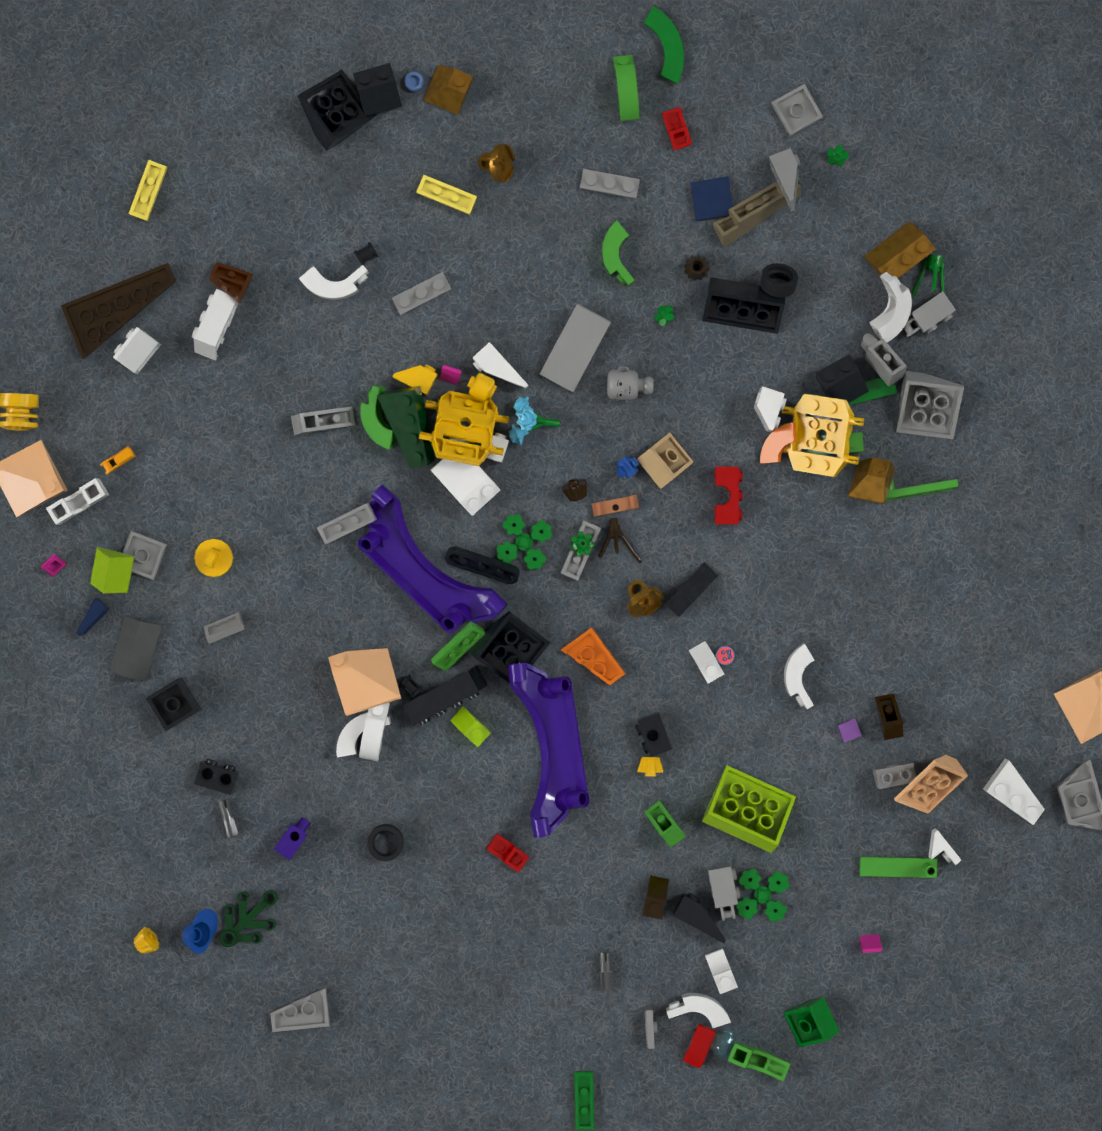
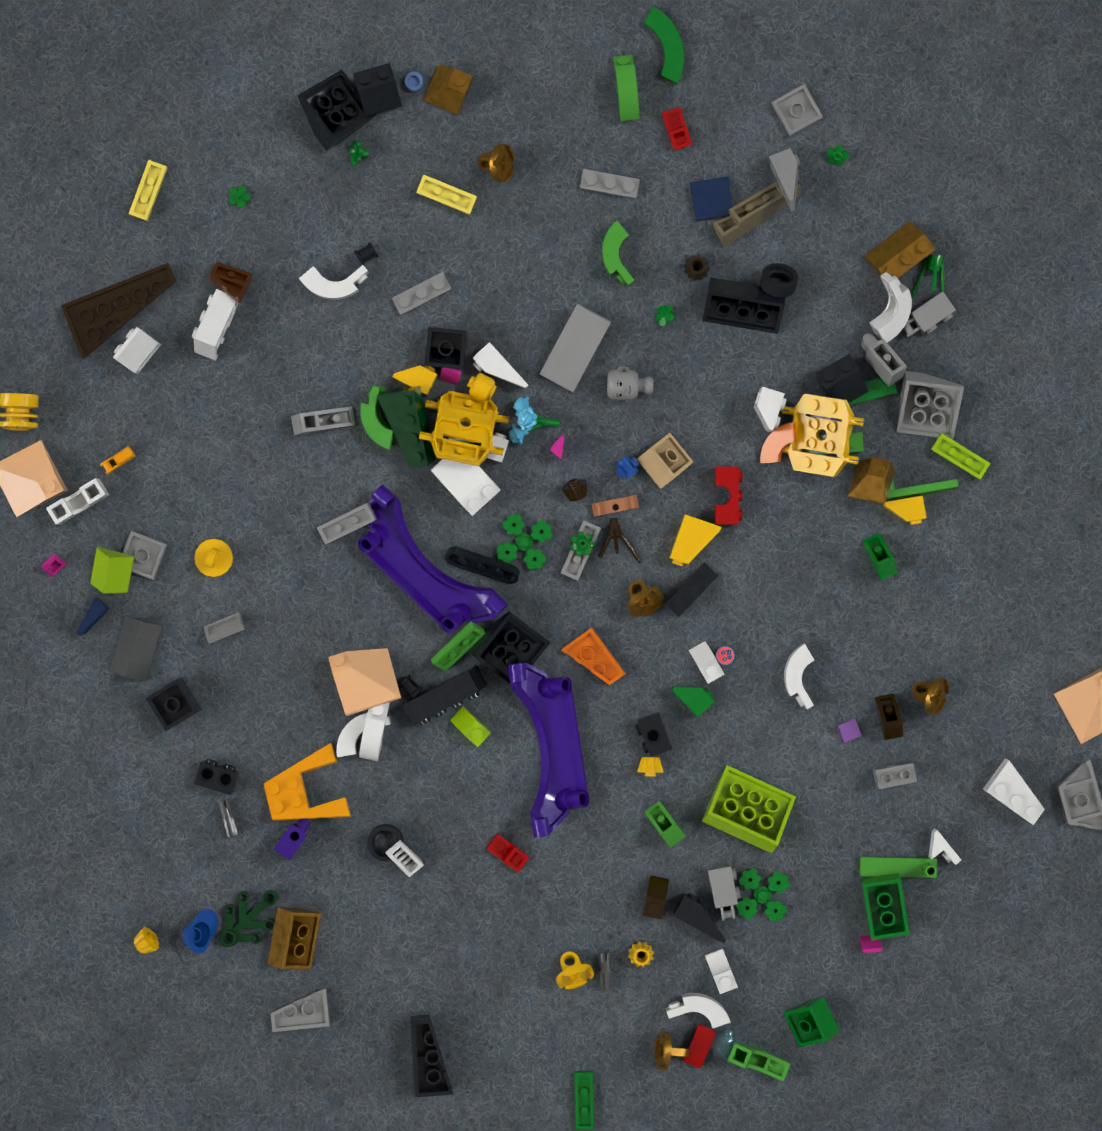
(239, 196): none -> green plant
(288, 795): none -> light orange wing
(294, 938): none -> pearl gold slope
(357, 152): none -> green plant
(413, 866): none -> white slope
(427, 1061): none -> black wedge
(446, 348): none -> black slope
(557, 448): none -> dark pink slope
(573, 975): none -> yellow tile
(636, 948): none -> yellow piece
(650, 1027): light grey plate -> none
(663, 1051): none -> pearl gold tile
(691, 539): none -> yellow slope
(695, 698): none -> green slope
(880, 556): none -> green slope
(885, 906): none -> green brick
(908, 509): none -> yellow slope
(932, 784): light nougat slope -> none
(934, 696): none -> pearl gold tile
(960, 456): none -> lime plate

